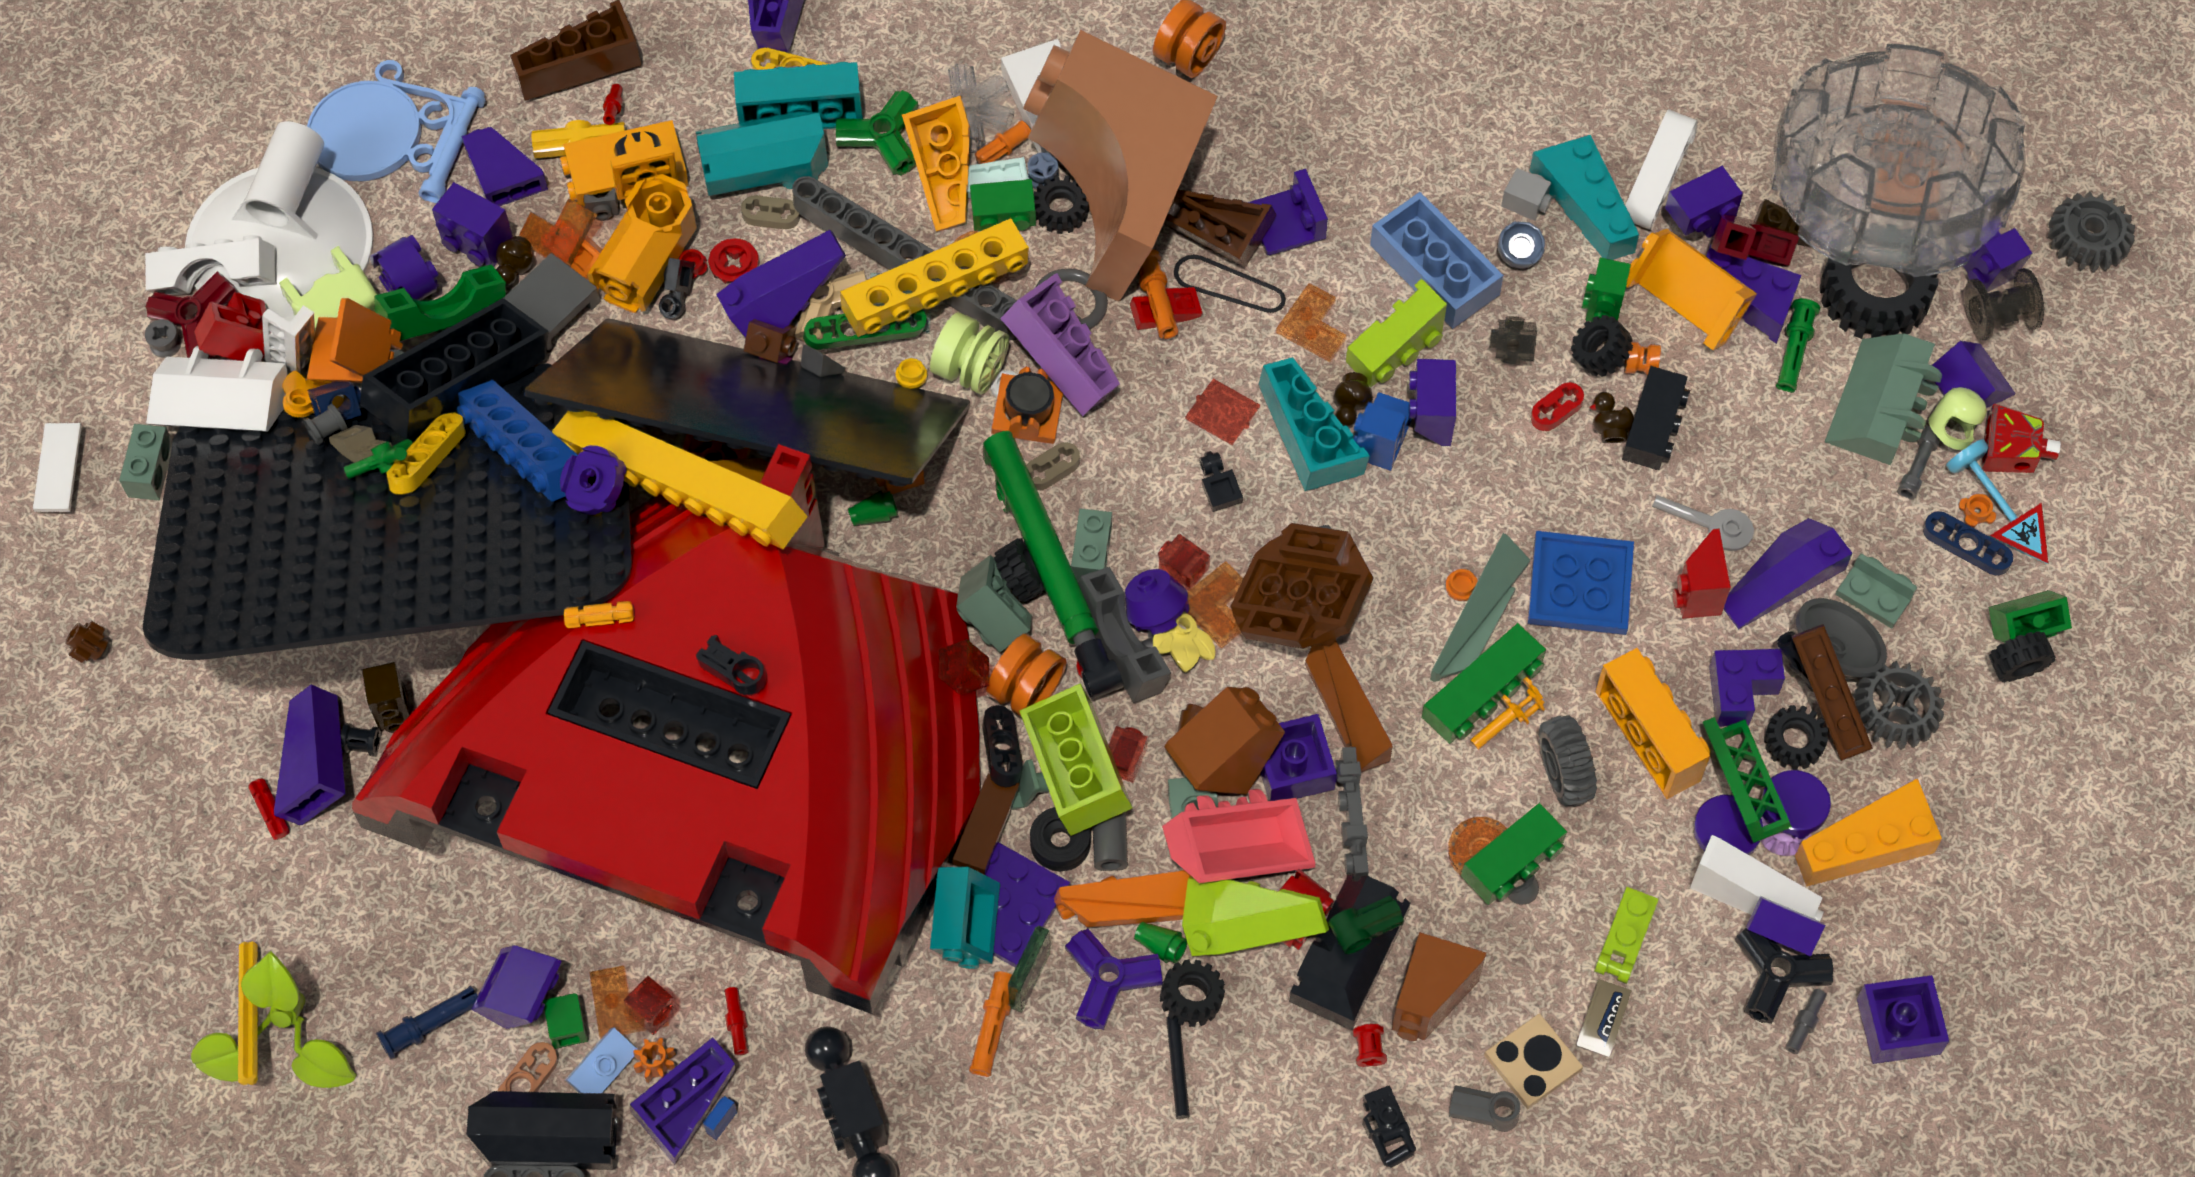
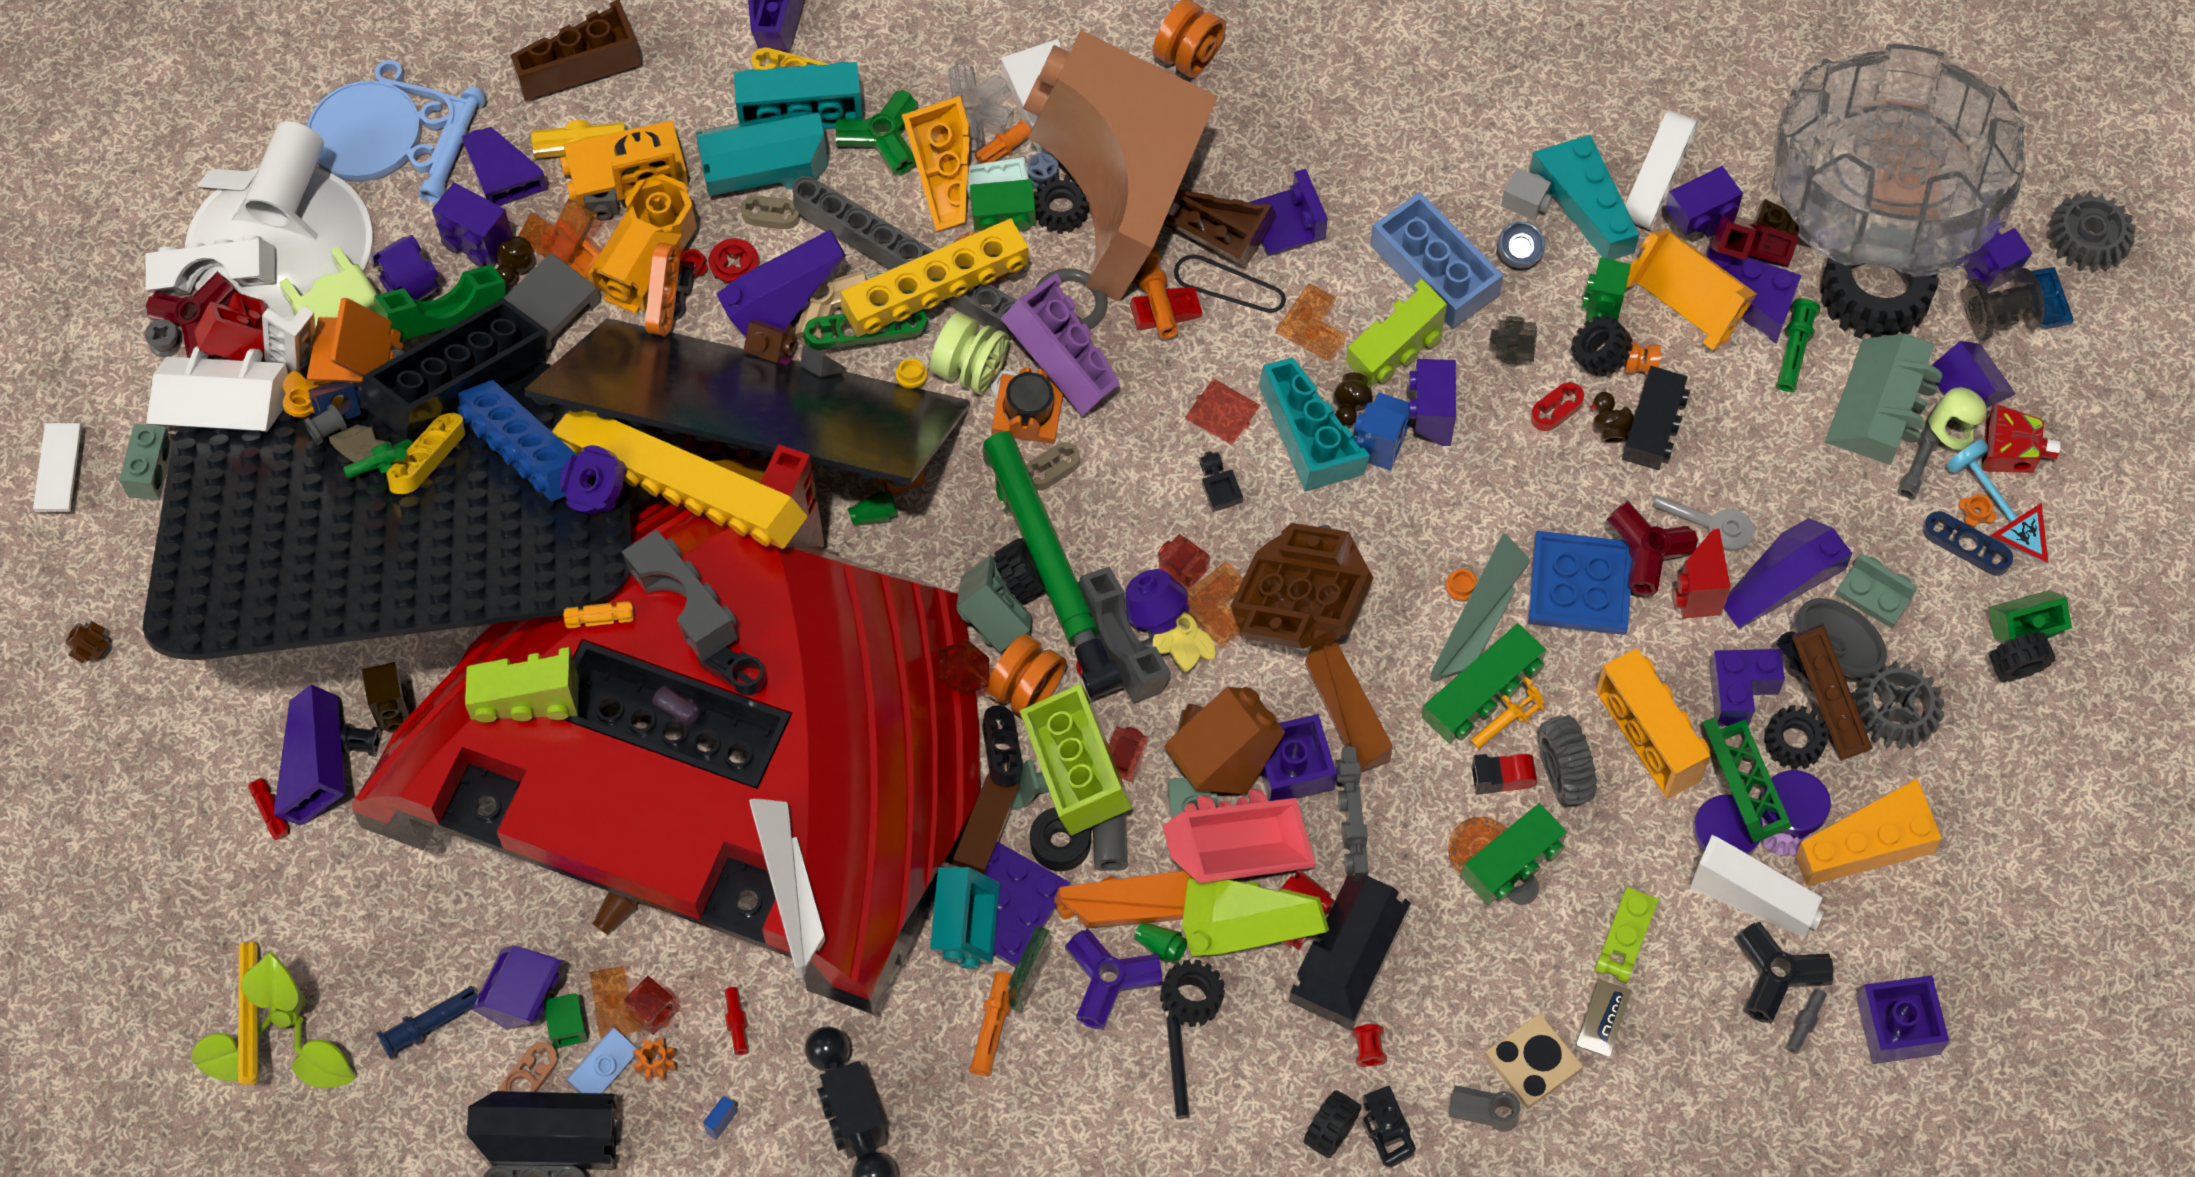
(227, 179): none -> white sticker
(523, 689): none -> lime wedge
(612, 104): red bar -> none
(613, 912): none -> reddish brown cone
(658, 567): none -> dark grey arch
(662, 289): none -> orange beam
(683, 1097): dark purple wedge -> none
(684, 711): none -> clear purple pin
(788, 881): none -> white wedge
(1091, 541): sand green brick -> none
(1332, 1124): none -> black tyre
(1357, 928): dark green piece -> none
(1434, 985): dark orange slope -> none
(1503, 773): none -> leg
(1649, 546): none -> dark red piece
(1785, 926): dark purple tile -> none
(2056, 307): none -> clear blue tile

